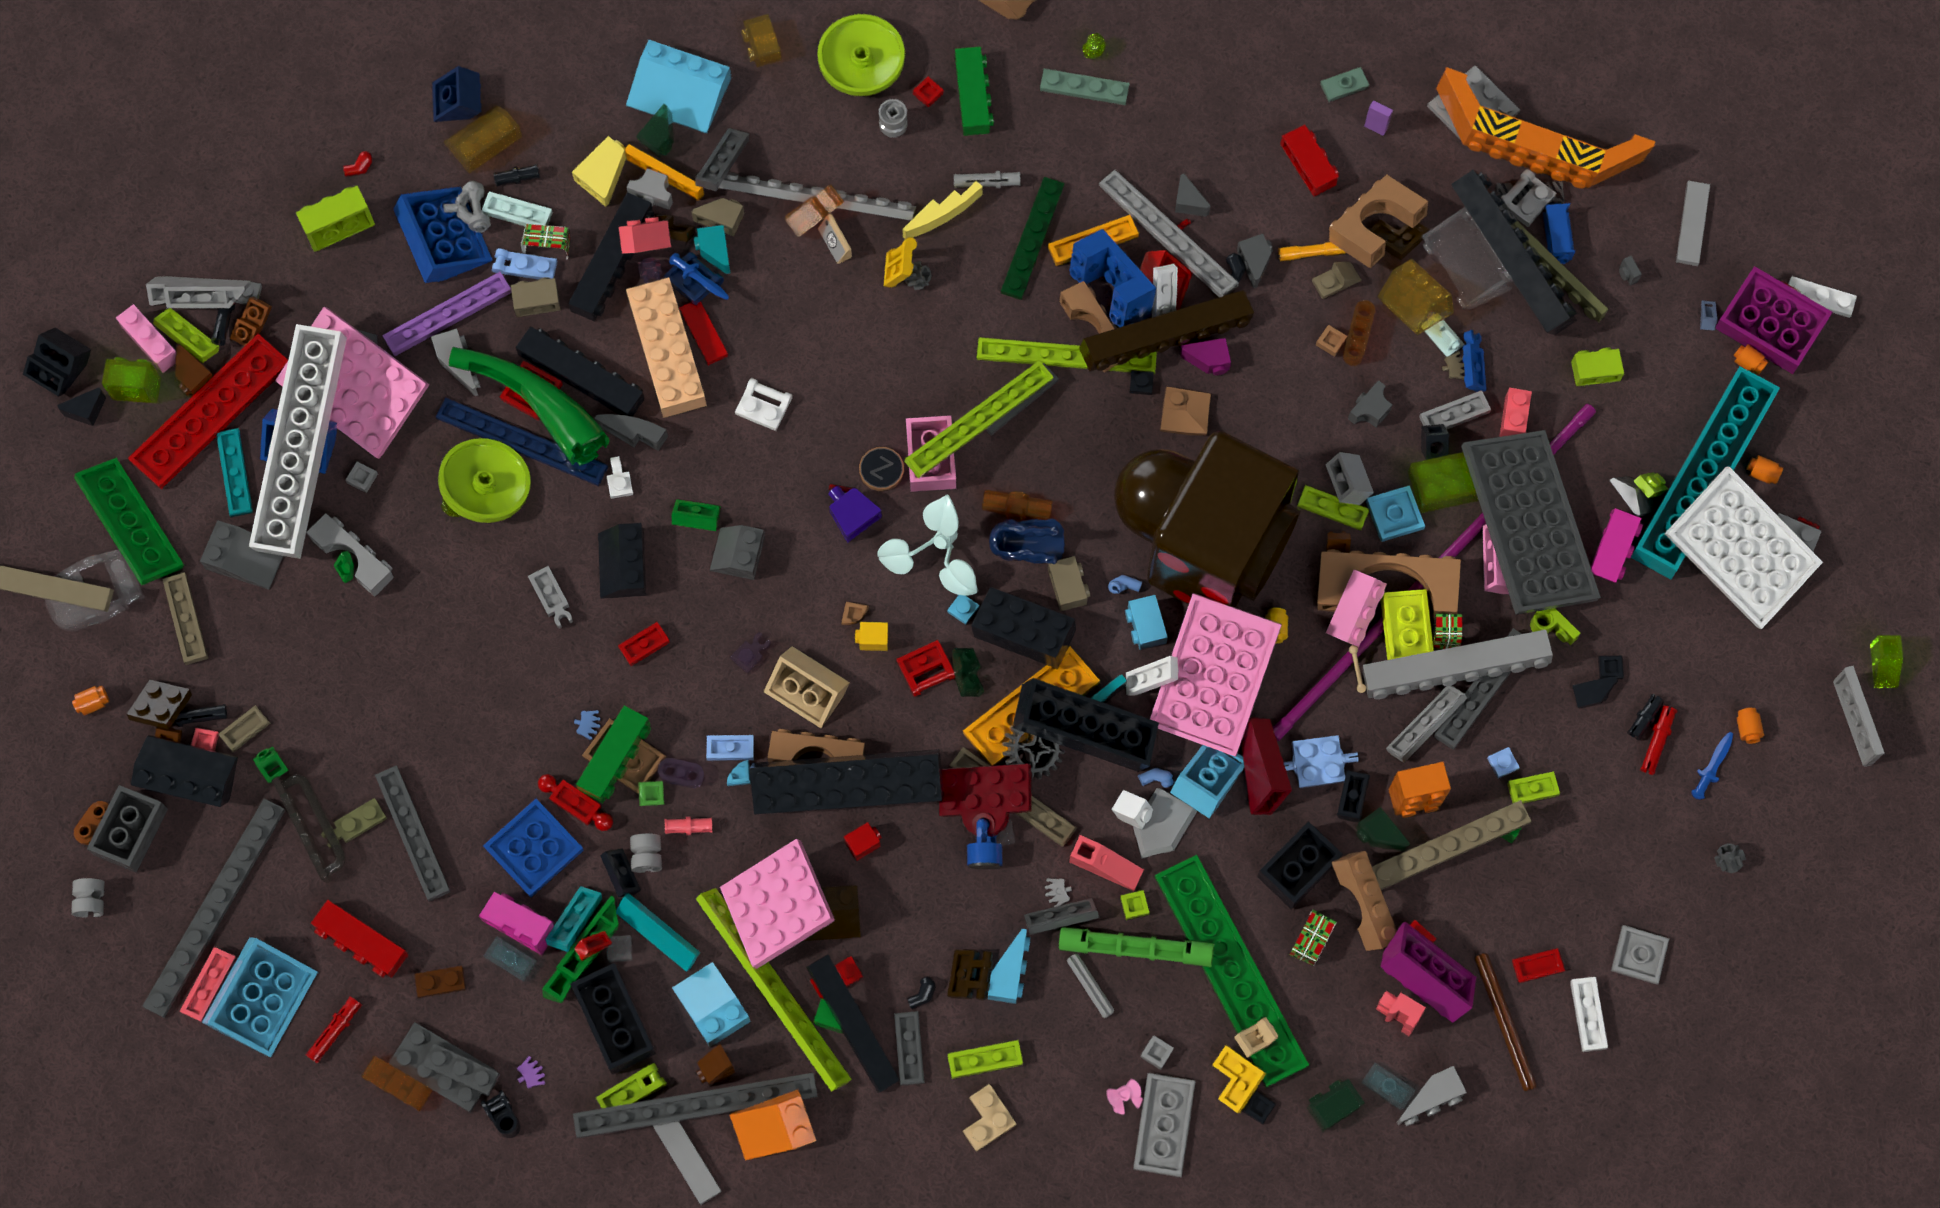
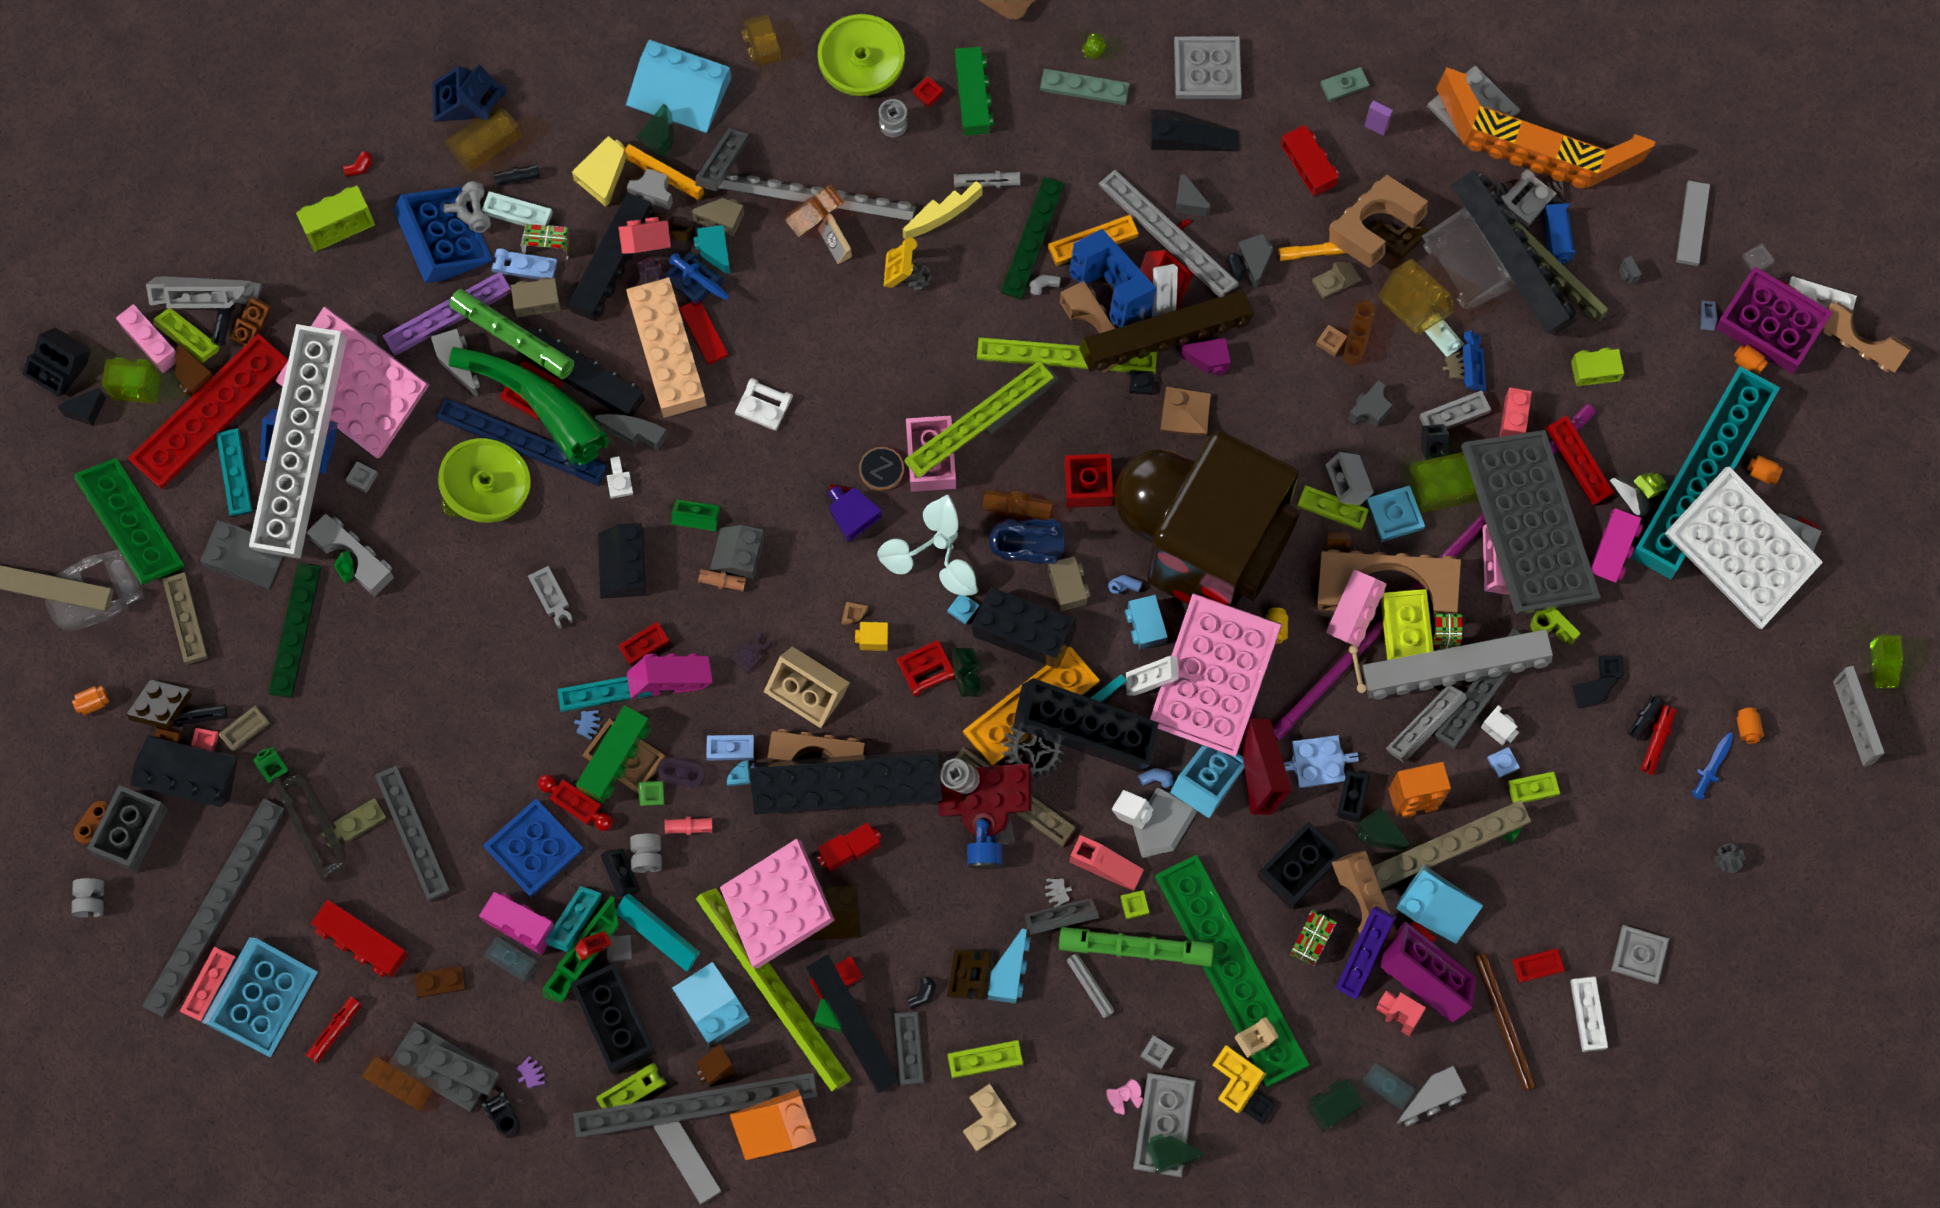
(294, 630): none -> dark green plate
(474, 89): none -> dark blue plate
(511, 333): none -> bright green piece
(595, 694): none -> teal tile
(669, 673): none -> dark pink wedge
(722, 580): none -> nougat pin
(834, 853): none -> red brick
(959, 776): none -> light grey wheel
(1042, 281): none -> light grey arm
(1088, 480): none -> red brick
(1170, 1153): none -> clear green slope
(1187, 133): none -> black wedge
(1207, 68): none -> light grey plate
(1366, 952): none -> dark purple plate
(1438, 905): none -> medium azure slope
(1500, 726): none -> white brick
(1579, 460): none -> red plate
(1758, 257): none -> clear plate
(1887, 353): none -> medium nougat arch

